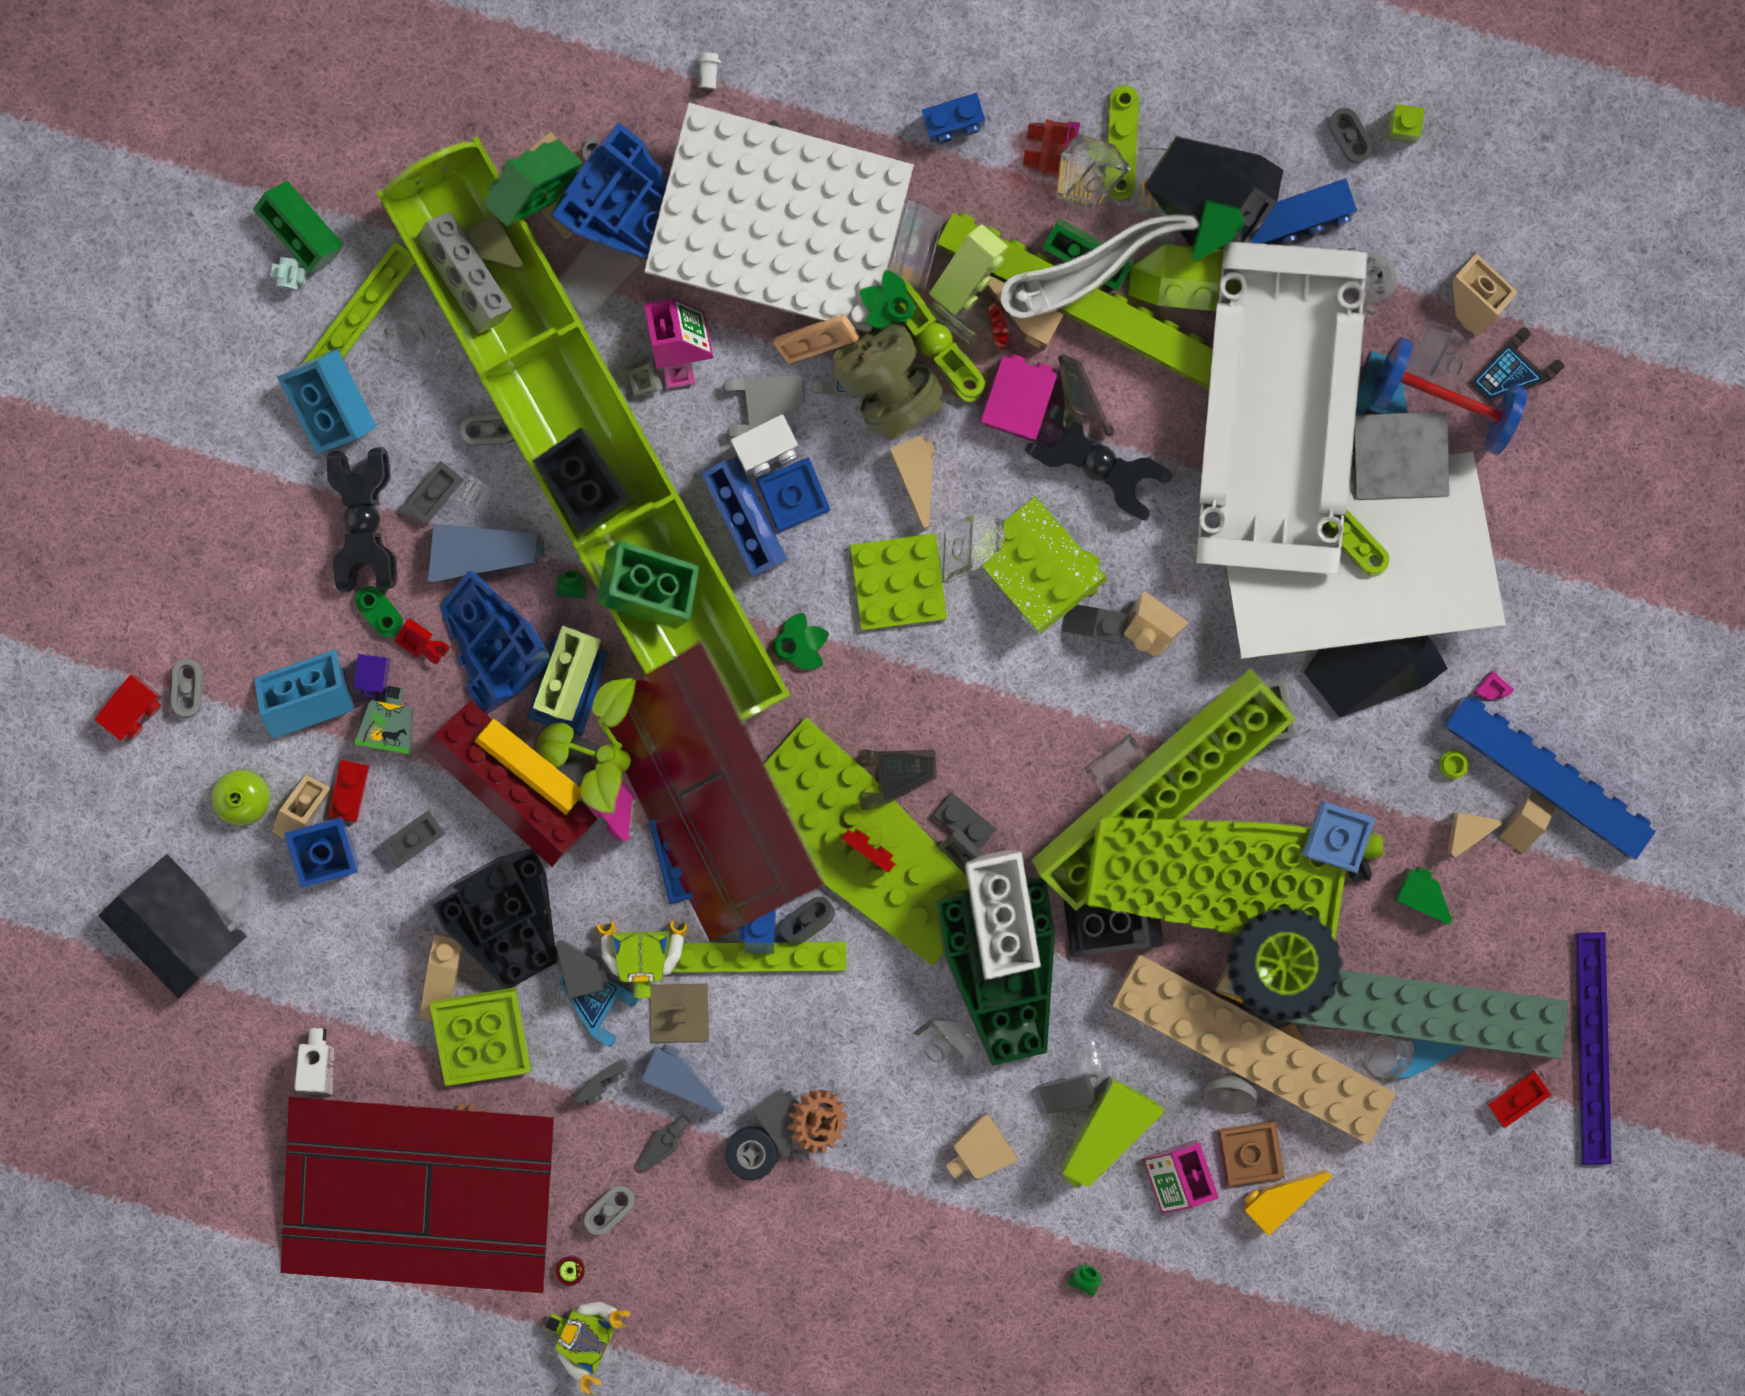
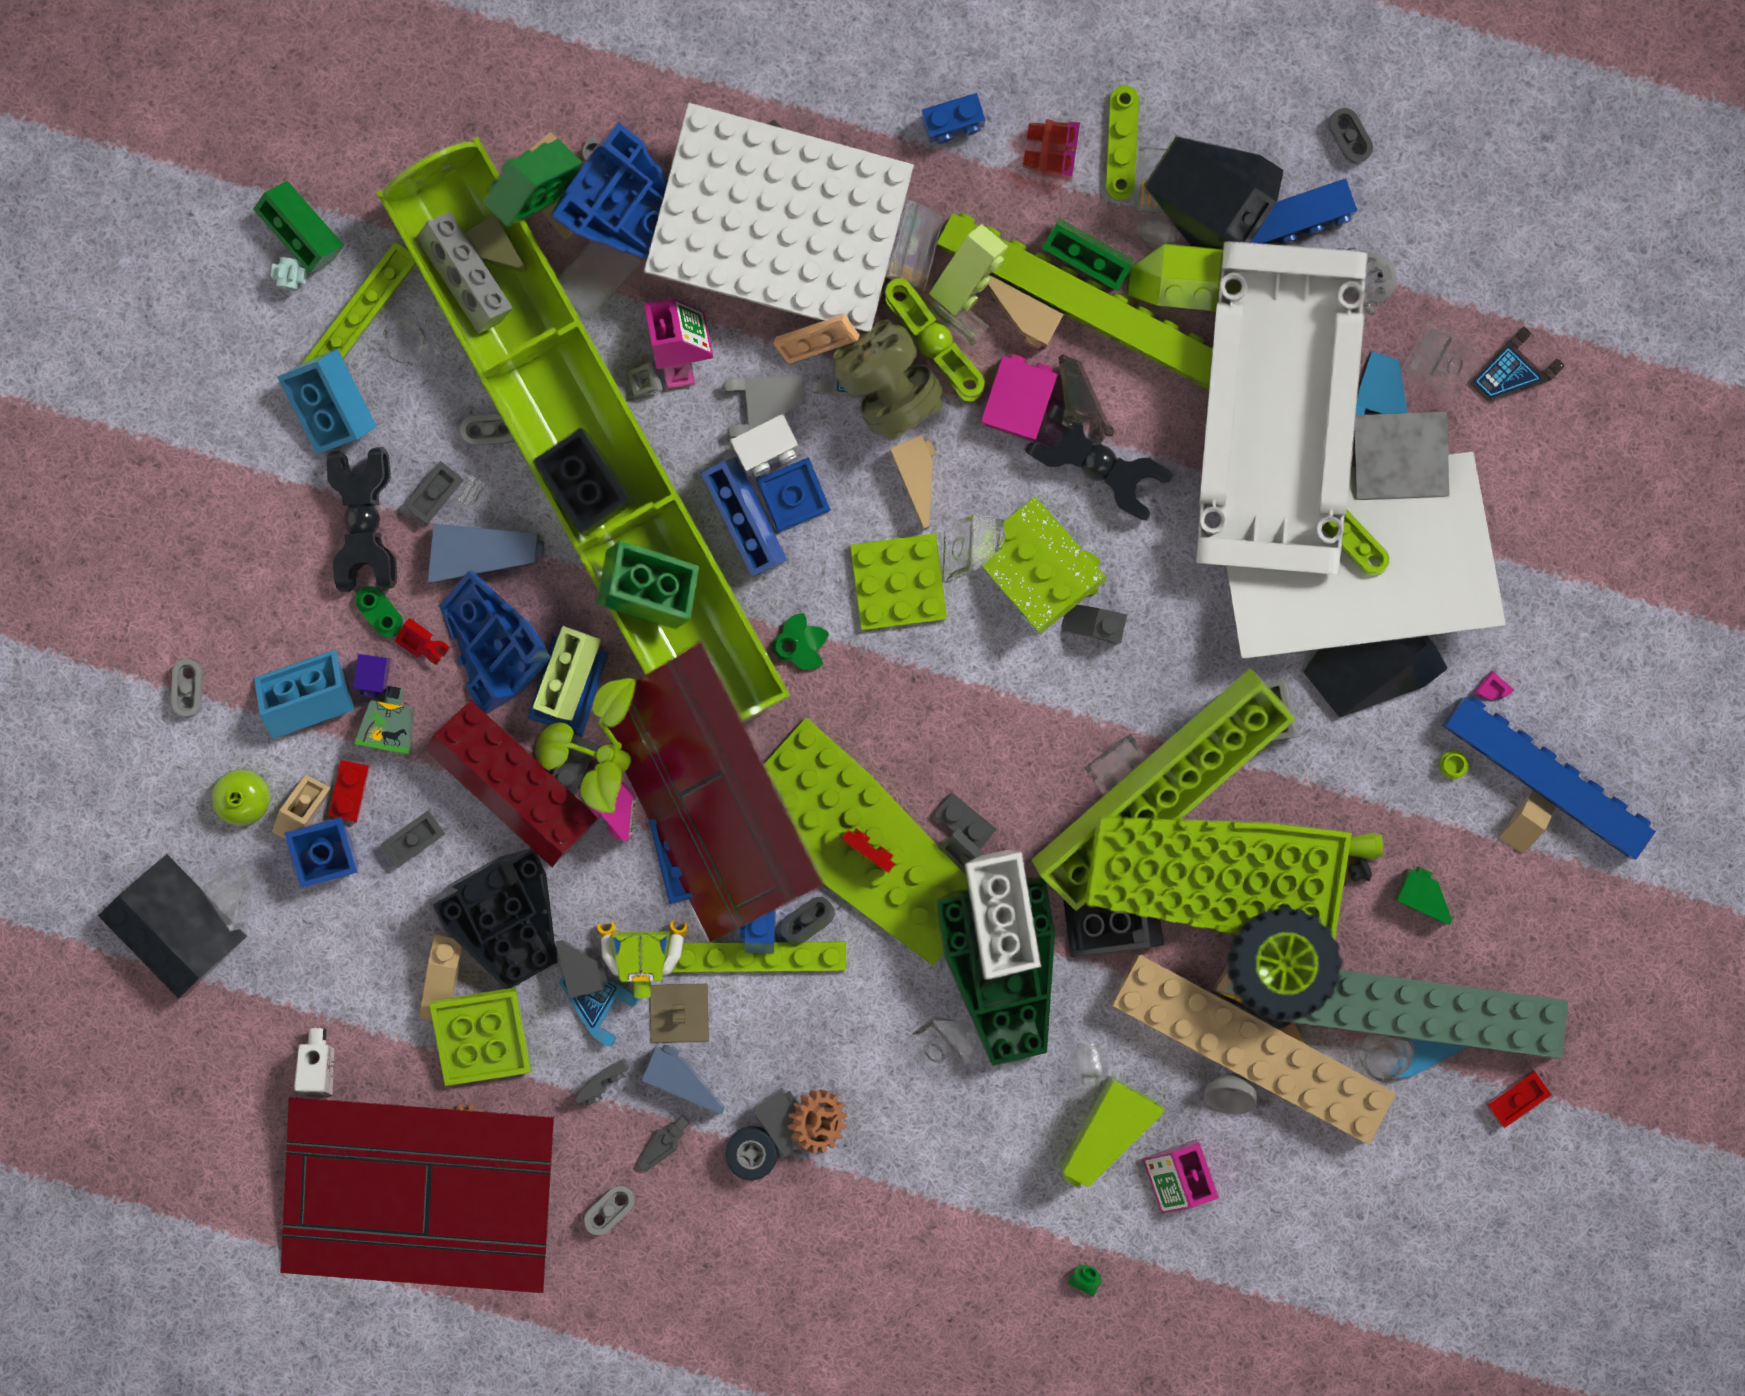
(129, 708): red brick -> none
(529, 766): yellow tile -> none
(570, 1270): tile -> none
(571, 585): green plate -> none
(585, 1339): torso -> none
(708, 70): white pin -> none
(884, 298): green plate -> none
(898, 773): clear smoke flag -> none
(981, 1150): tan torso -> none
(998, 325): red gear -> none
(1067, 283): white animal -> none
(1067, 1094): dark grey slope -> none
(1089, 171): clear slope -> none
(1153, 625): tan torso -> none
(1216, 228): green slope -> none
(1251, 1153): medium nougat tile -> none
(1280, 1200): yellow slope -> none
(1338, 836): medium blue tile -> none
(1406, 123): lime brick -> none
(1467, 831): tan slope -> none
(1480, 295): tan slope -> none
(1504, 418): blue piece -> none
(1593, 1048): dark purple tile -> none

